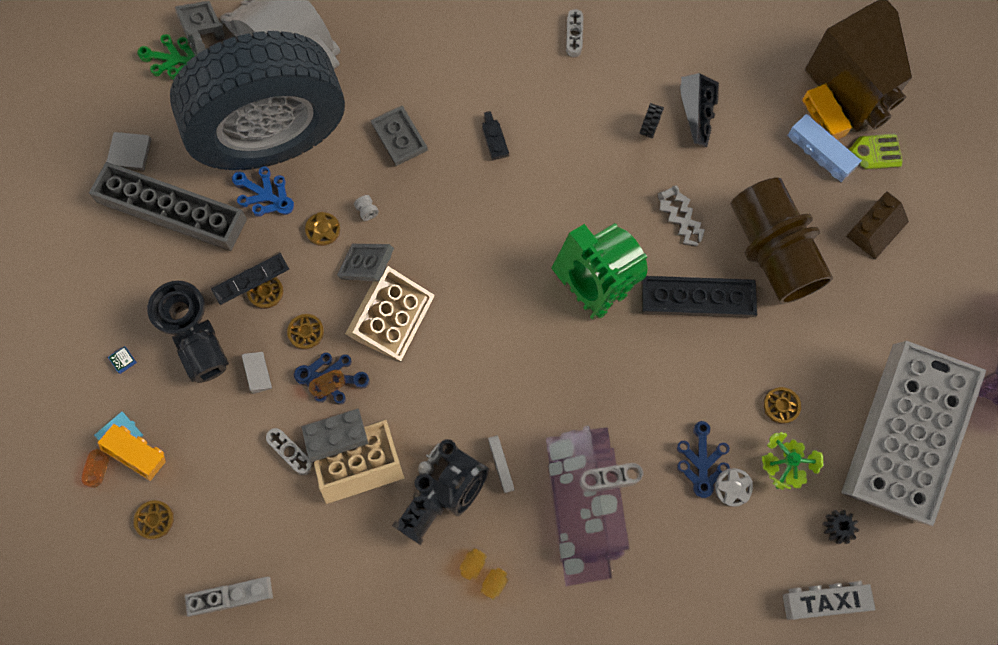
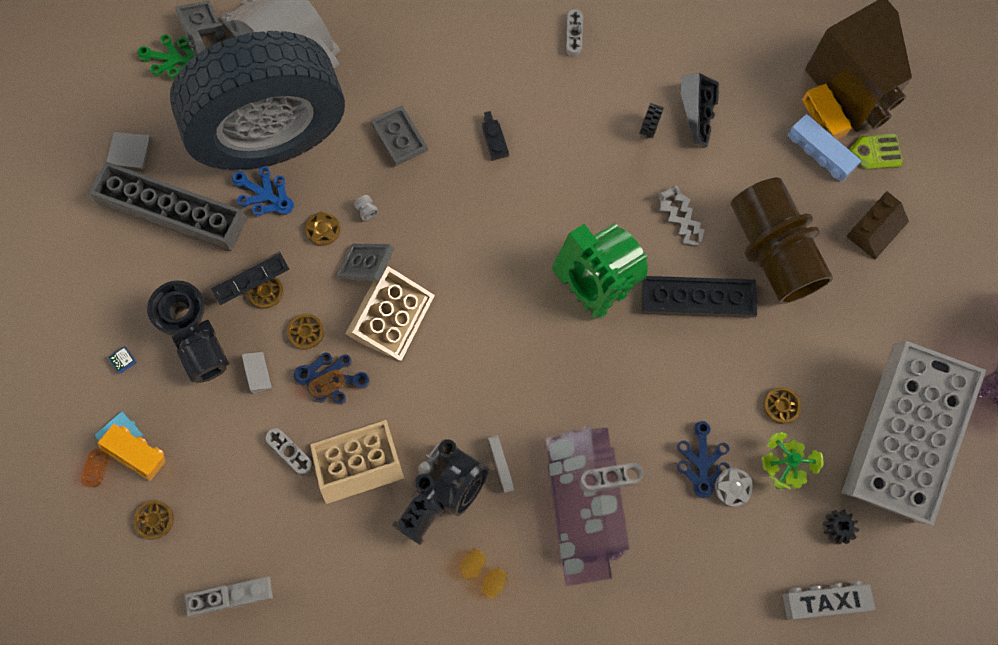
(334, 435): dark grey plate -> none

